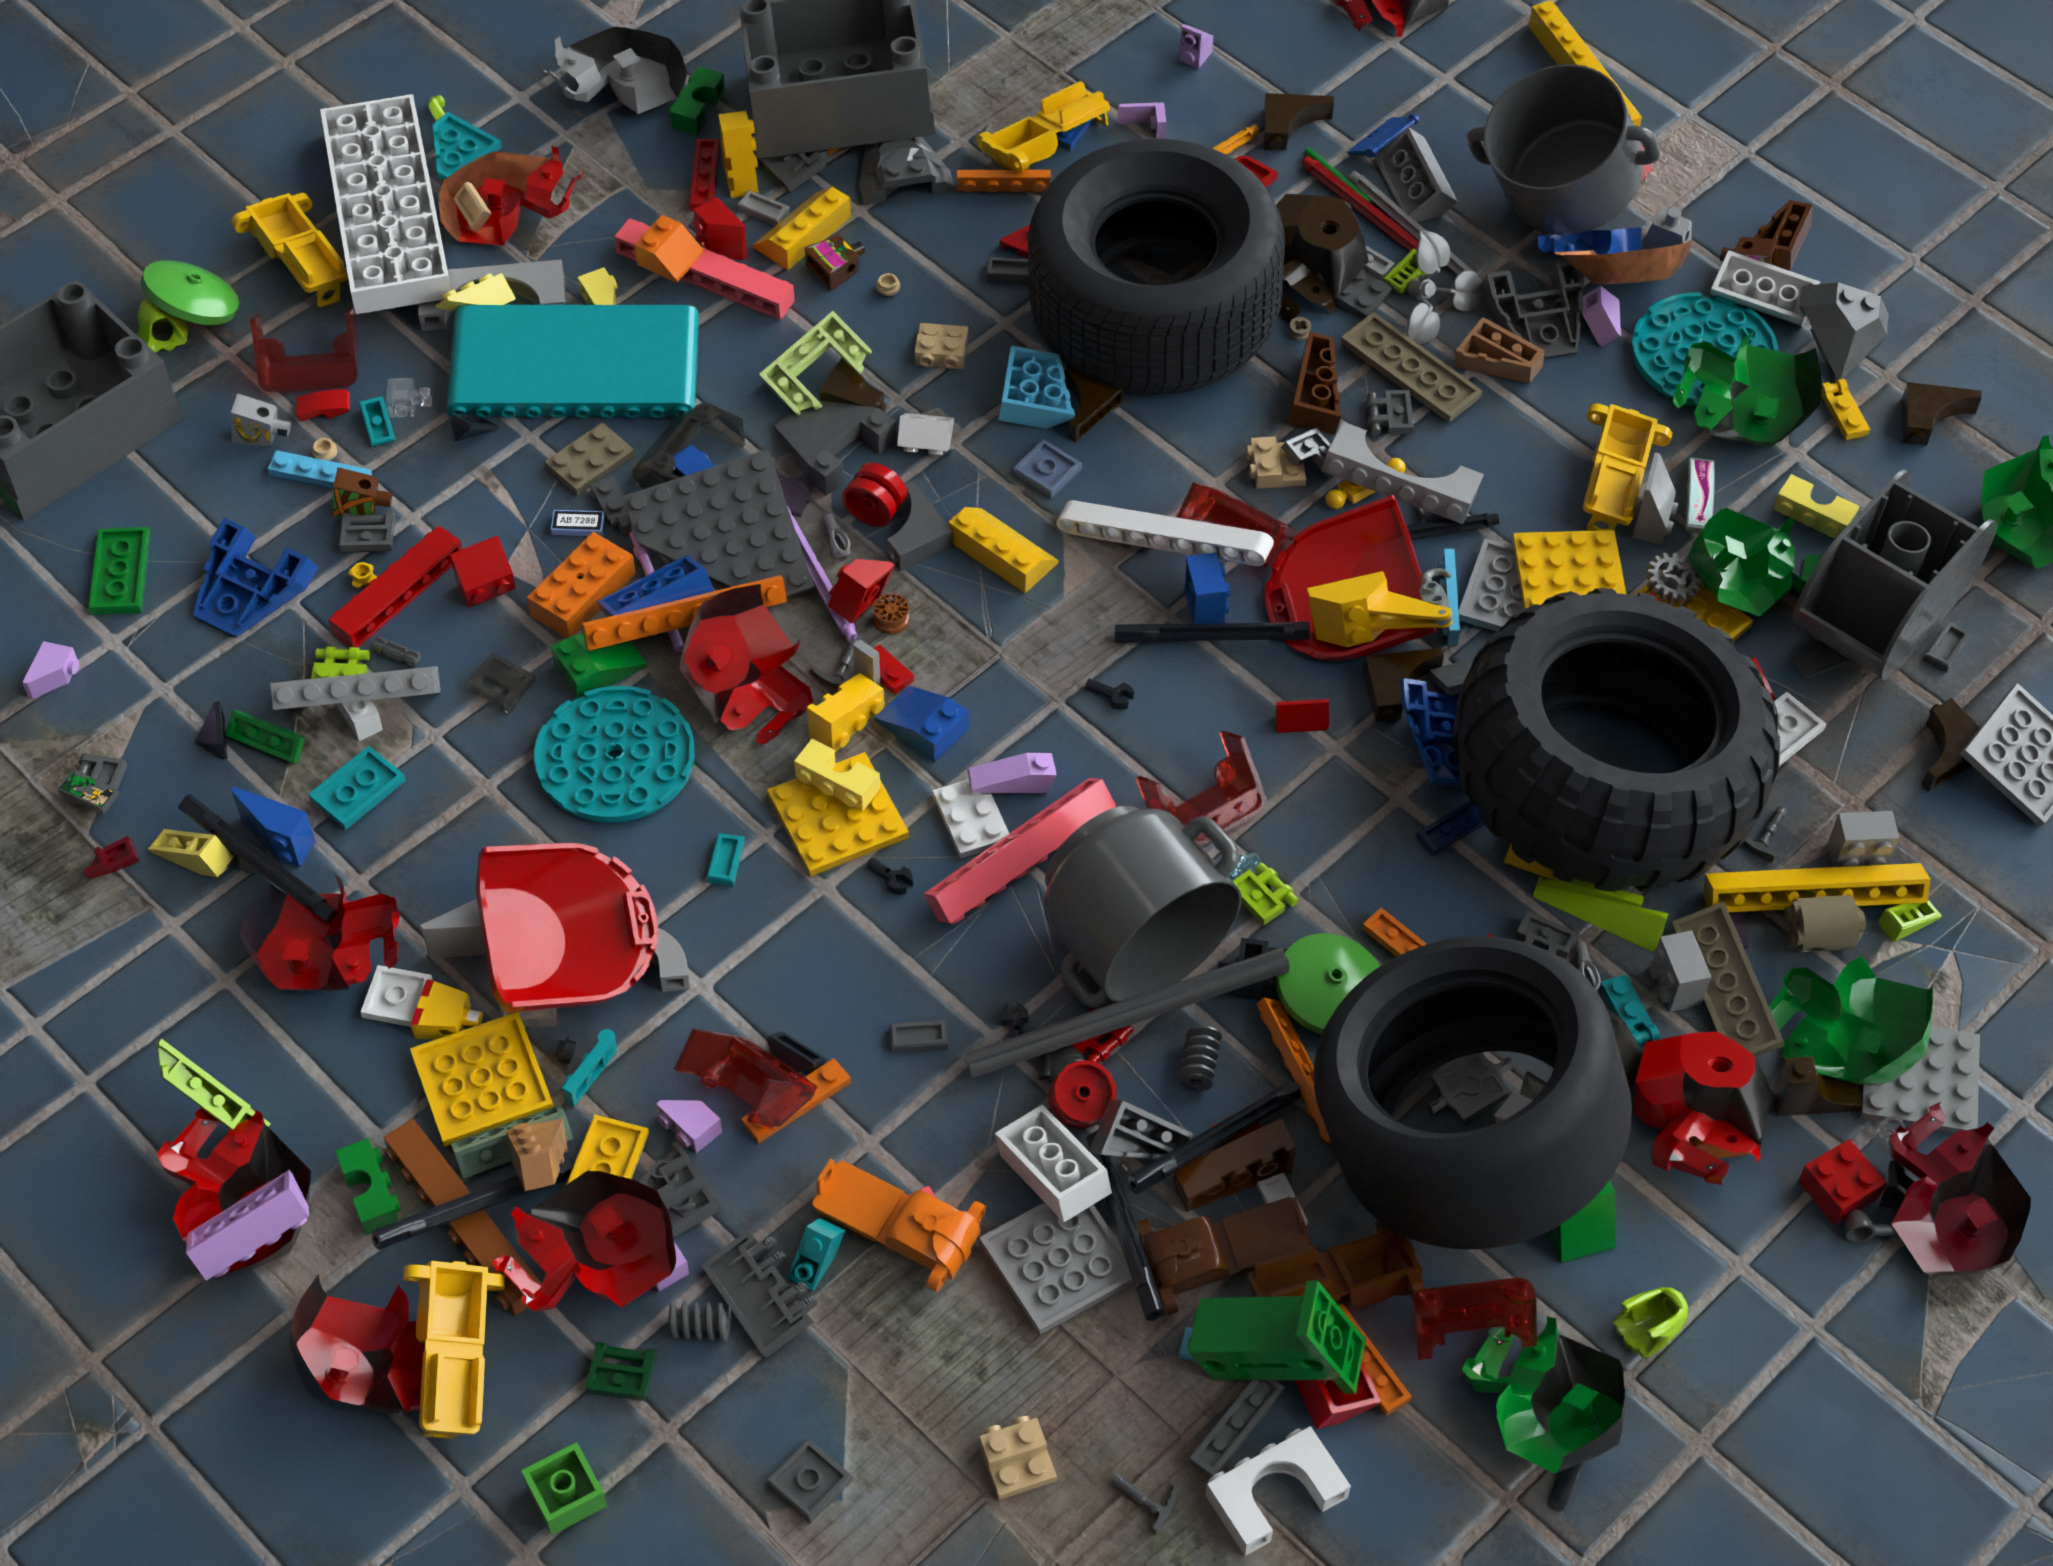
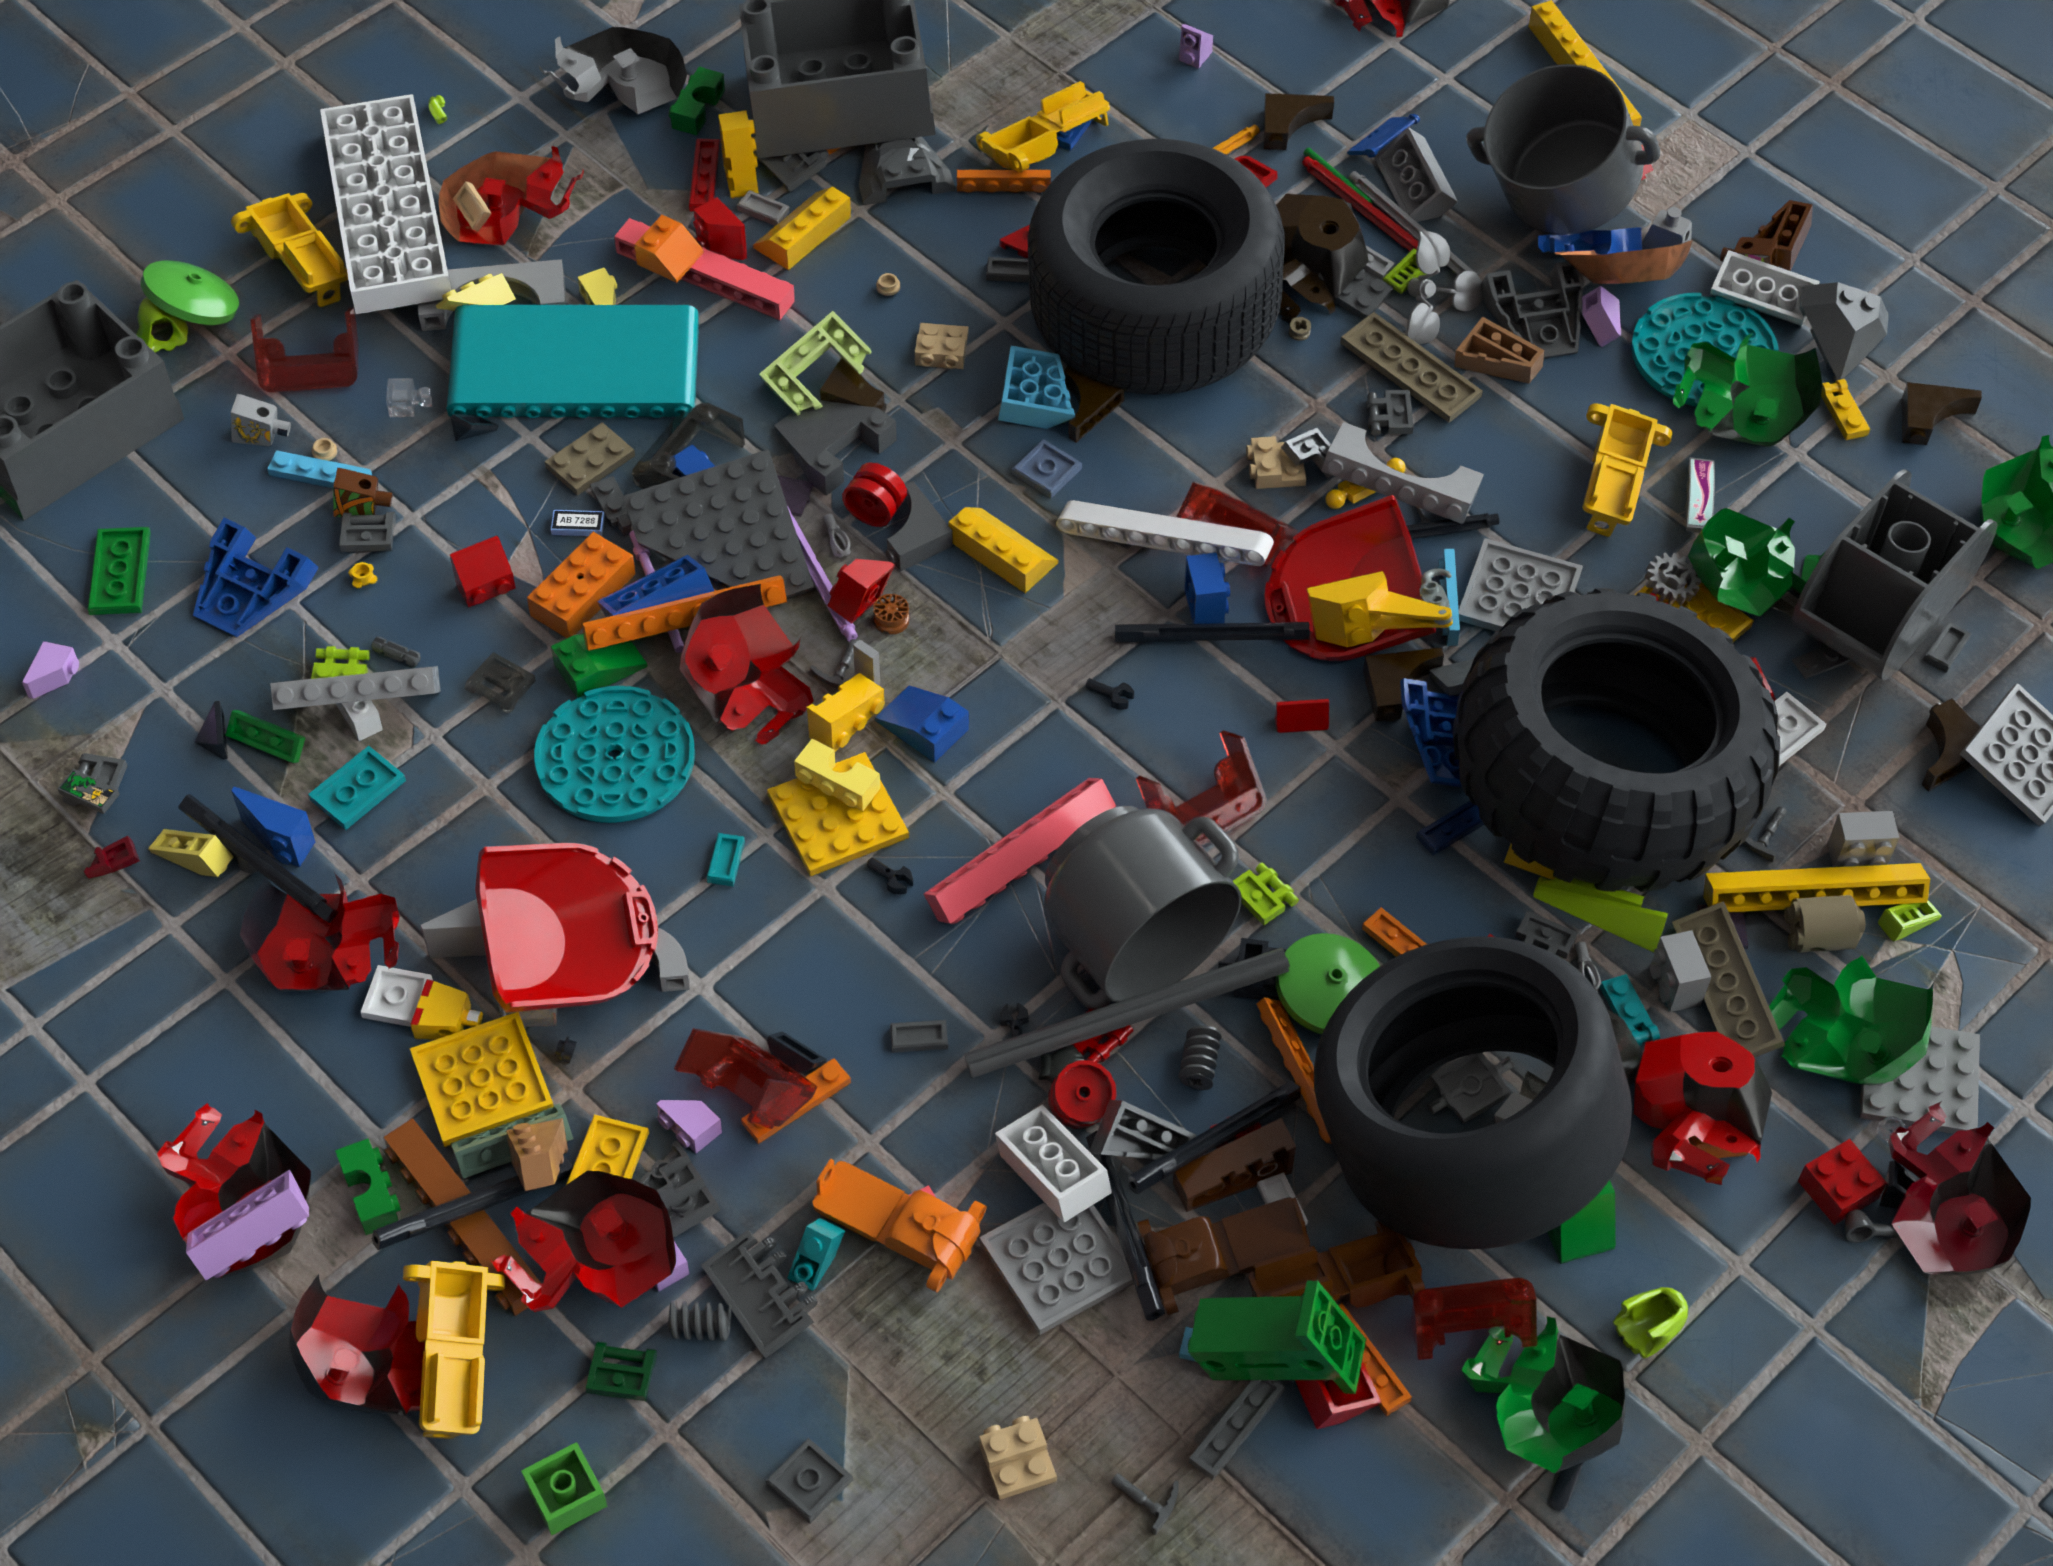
(202, 1087): lime wedge -> none
(327, 402): red slope -> none
(377, 421): teal slope -> none
(394, 588): red brick -> none
(459, 144): teal plate -> none
(590, 1067): teal plate -> none
(834, 260): reddish brown torso -> none
(892, 672): red plate -> none
(925, 433): white slope -> none
(969, 818): white plate -> none
(1014, 774): lavender slope -> none
(1144, 113): lavender bracket -> none
(1245, 862): clear light blue arm -> none
(1298, 1456): white arch -> none
(1315, 393): reddish brown wedge -> none
(1565, 563): yellow plate -> none
(1656, 505): light grey slope -> none
(1797, 504): light yellow arch -> none
(1805, 1092): dark brown arch -> none

